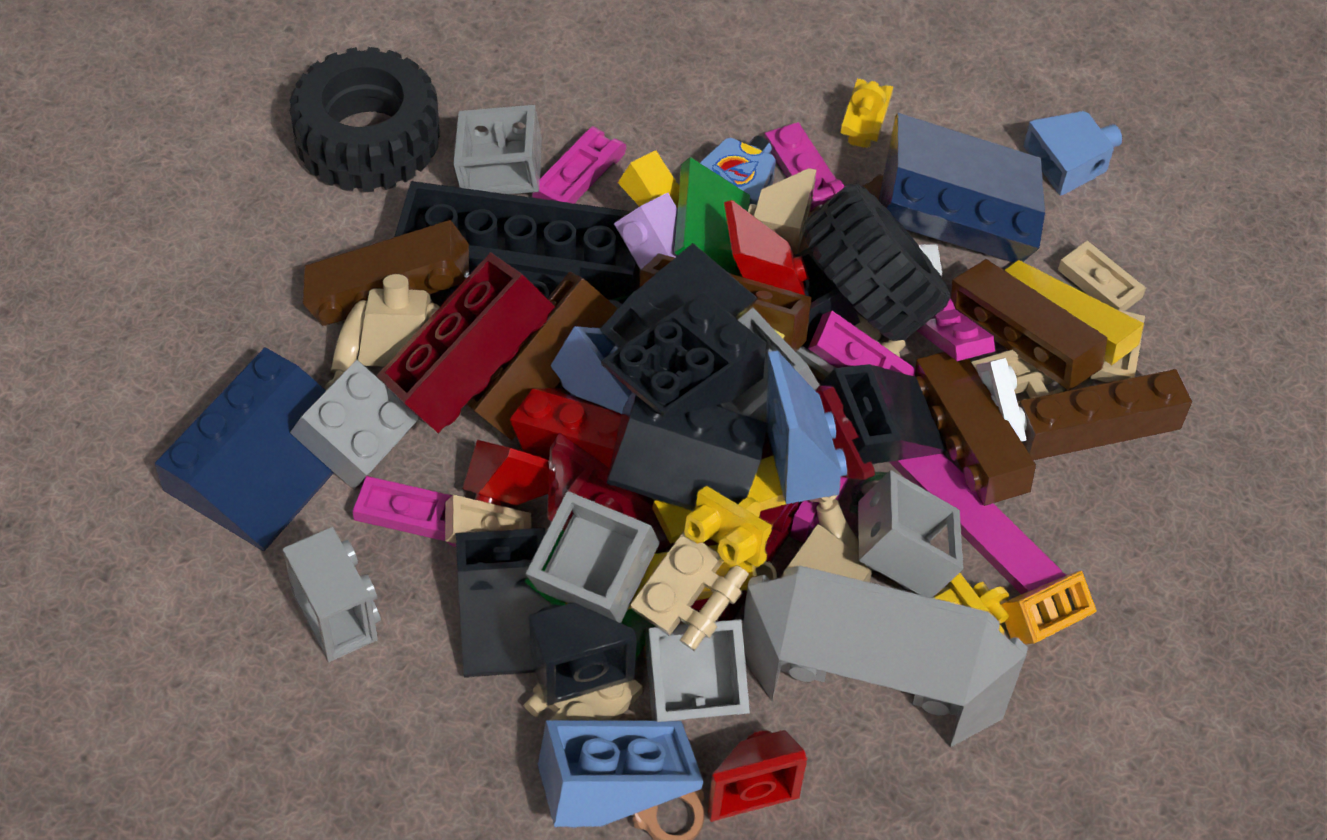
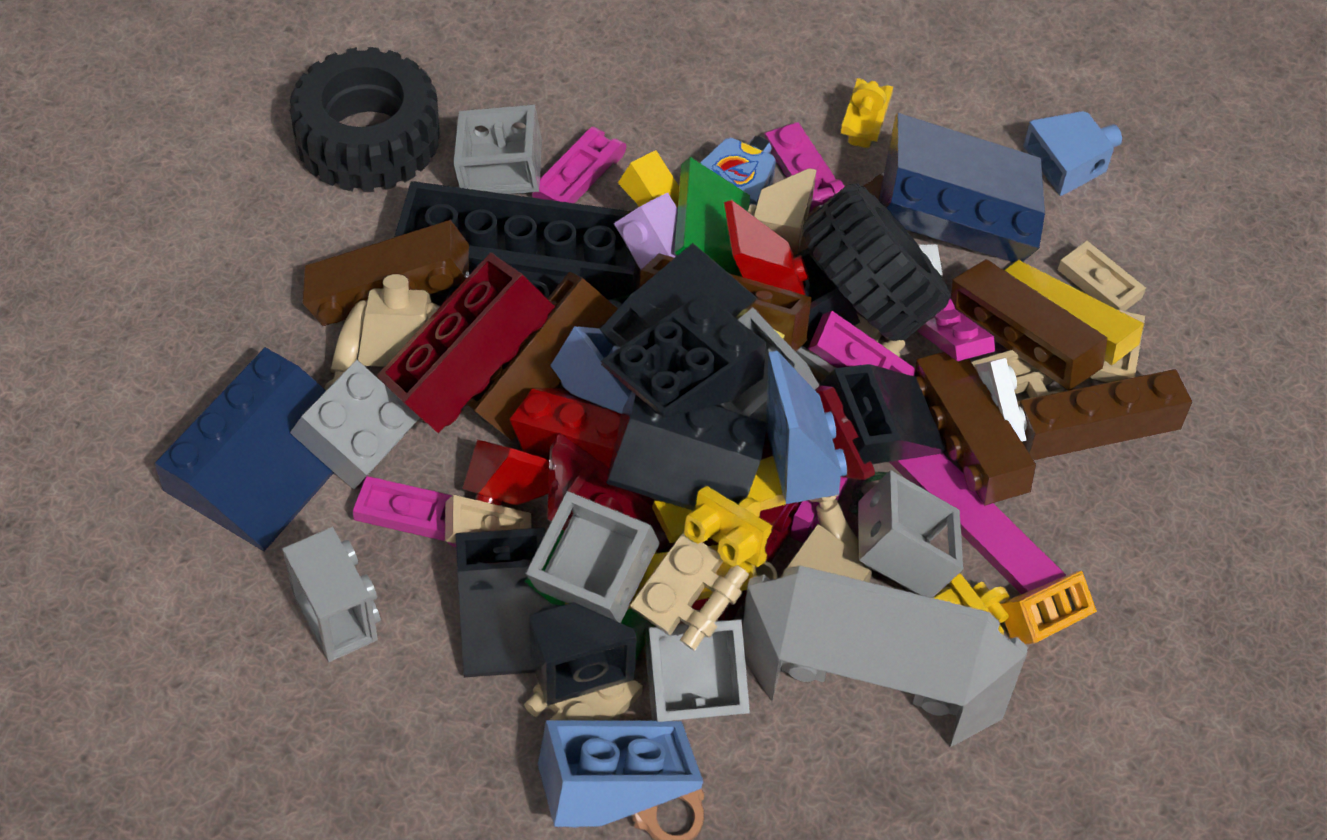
(757, 775): red slope -> none

